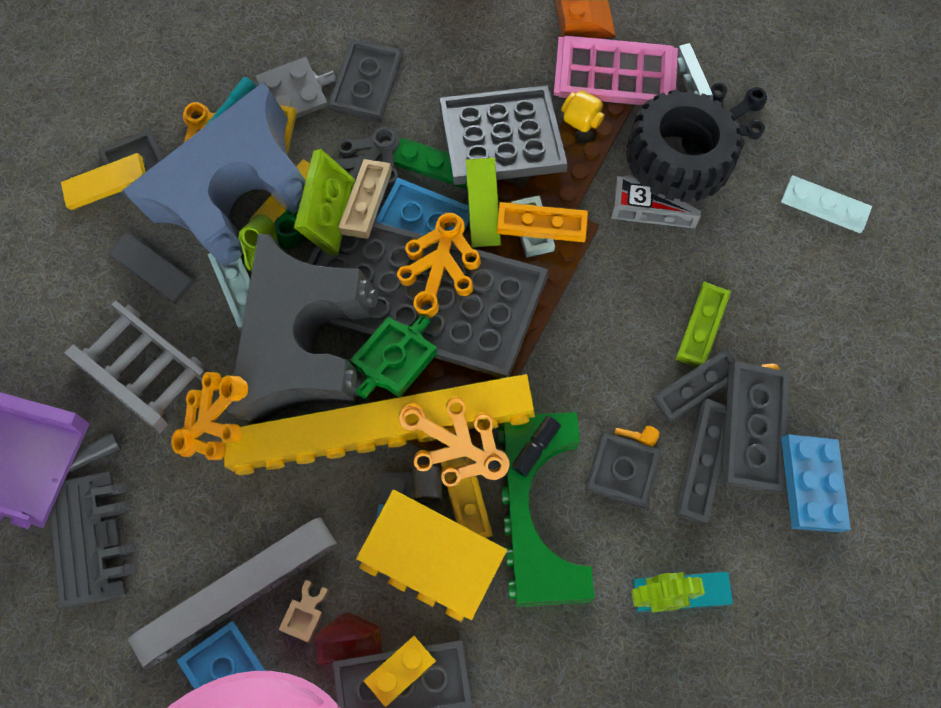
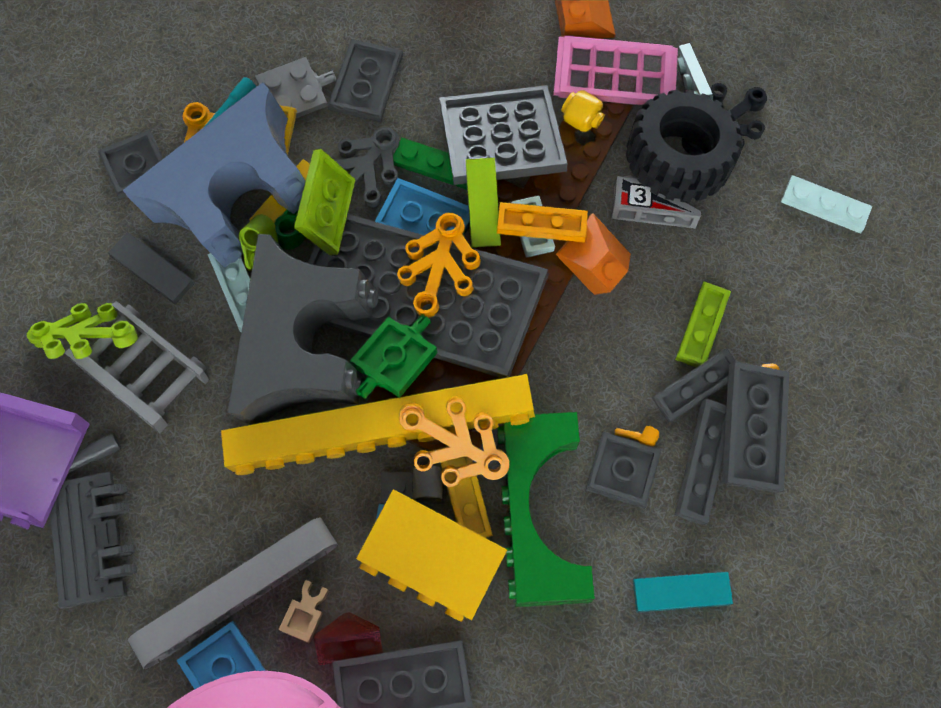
(46, 334): none -> lime plant
(102, 181): yellow tile -> none
(186, 440): light orange plant -> none
(365, 199): tan plate -> none
(399, 671): yellow plate -> none
(533, 450): black piece -> none
(597, 261): none -> orange slope
(667, 592): lime gear -> none
(815, 483): dark azure plate -> none

